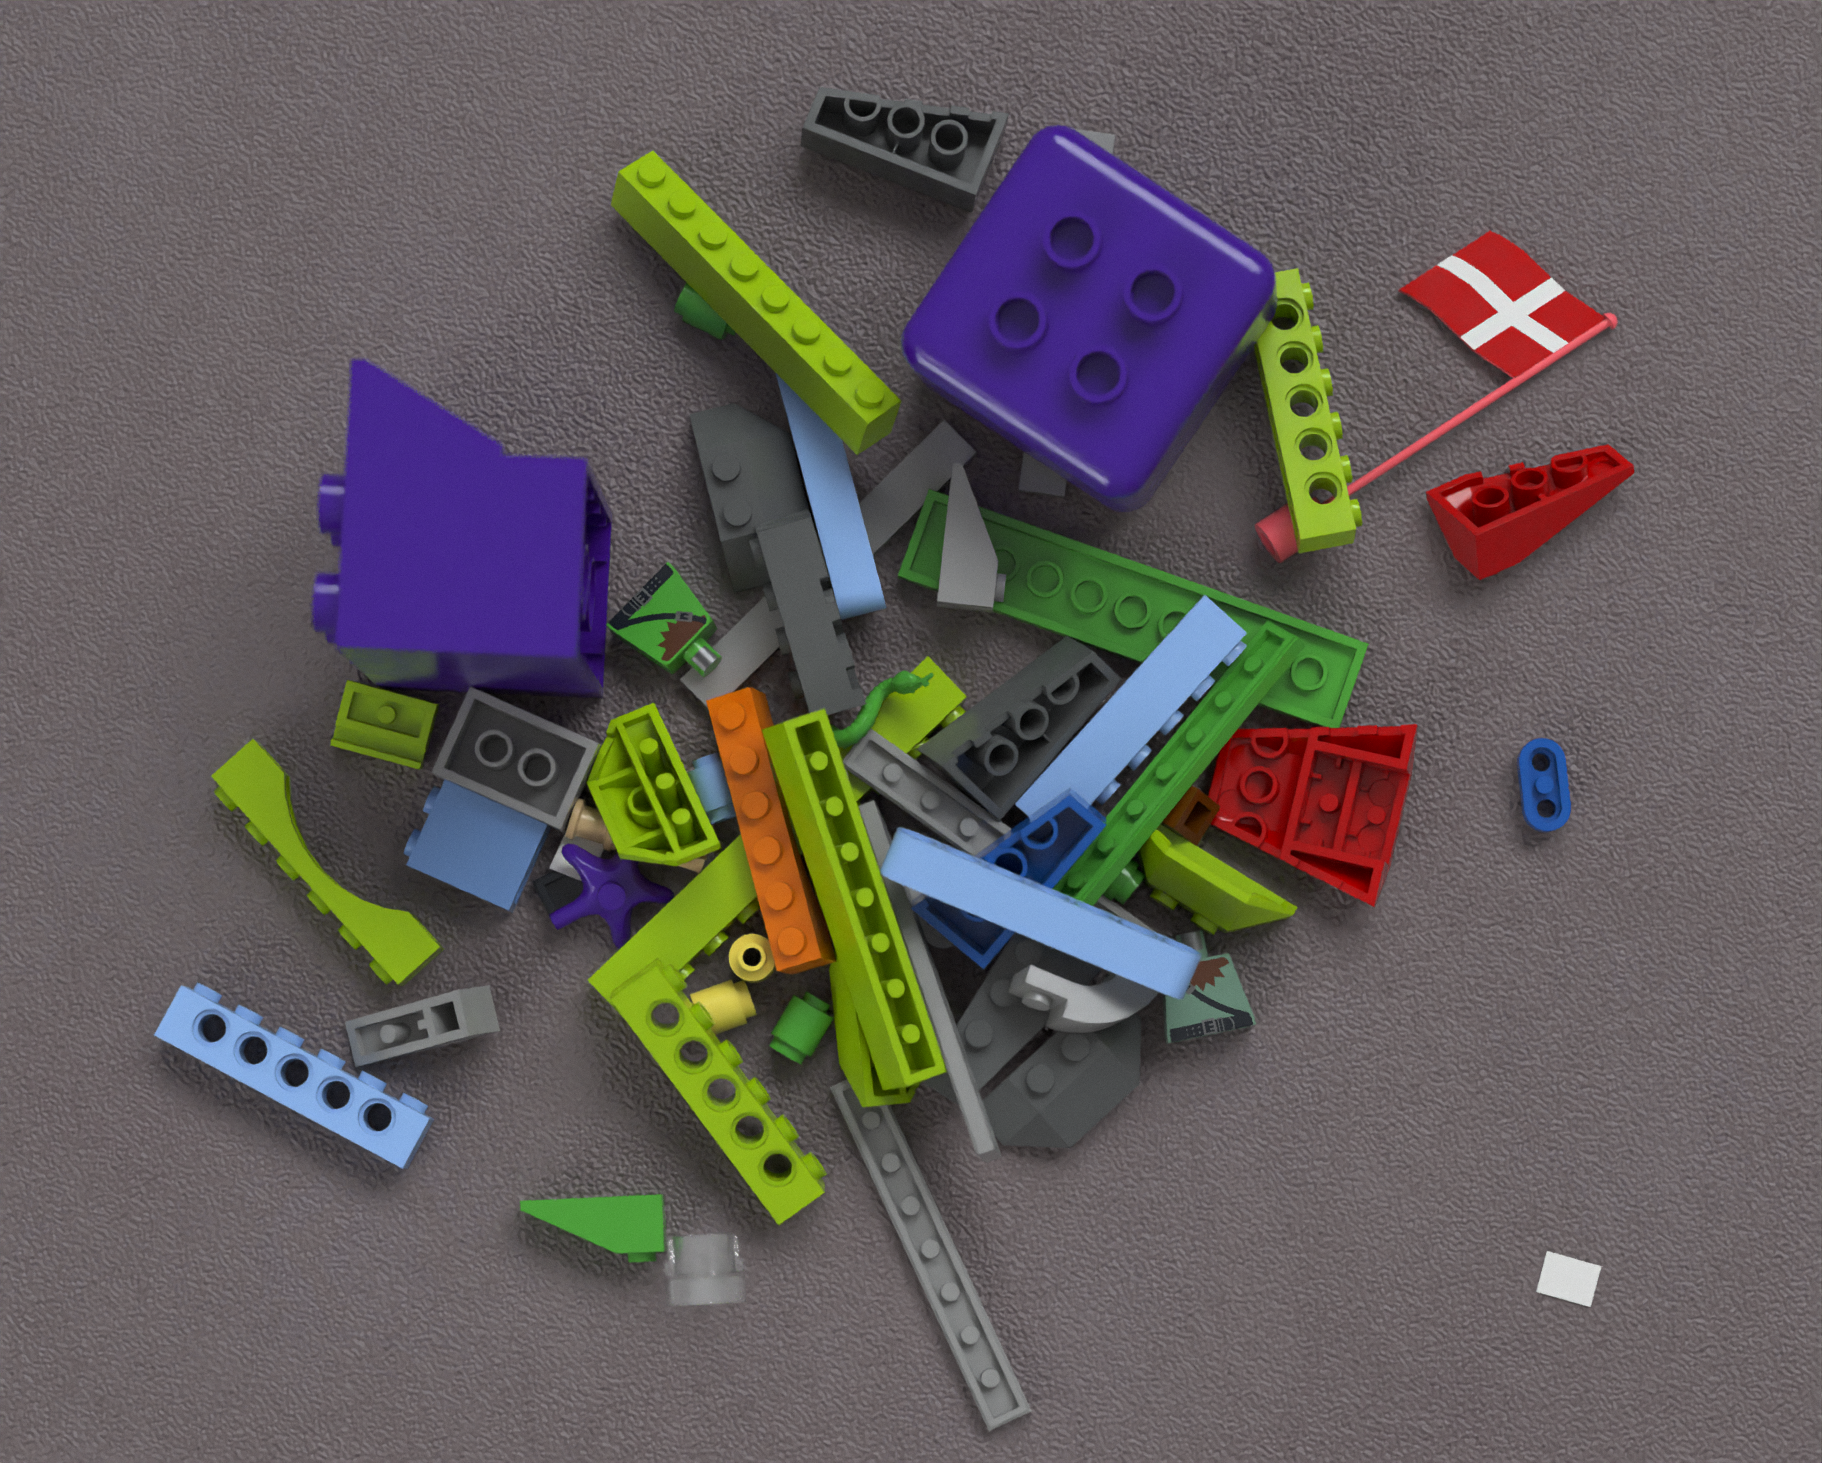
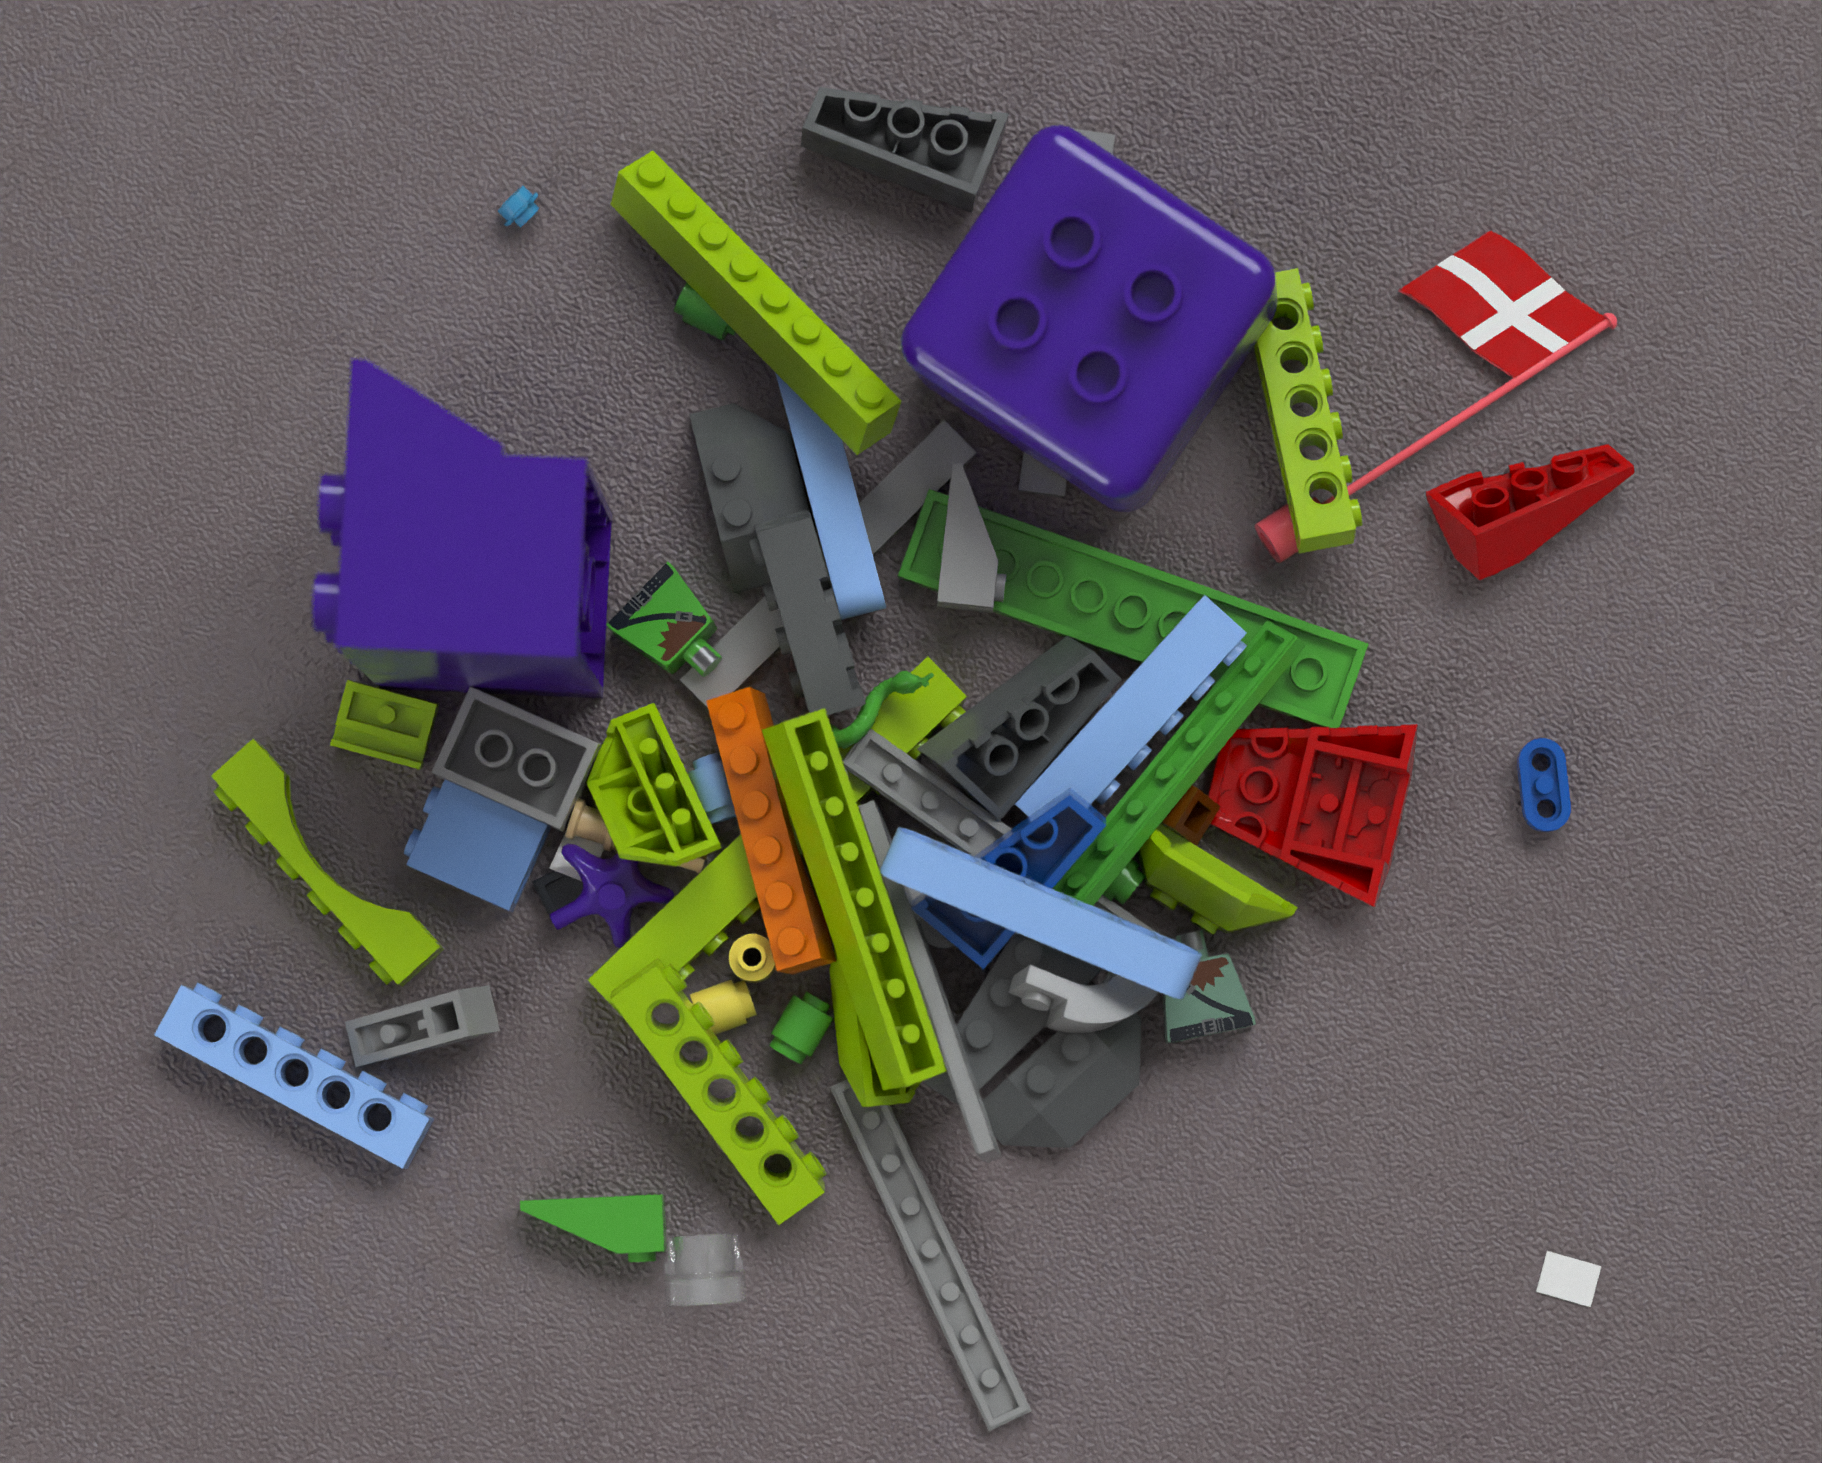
(519, 207): none -> dark azure plate

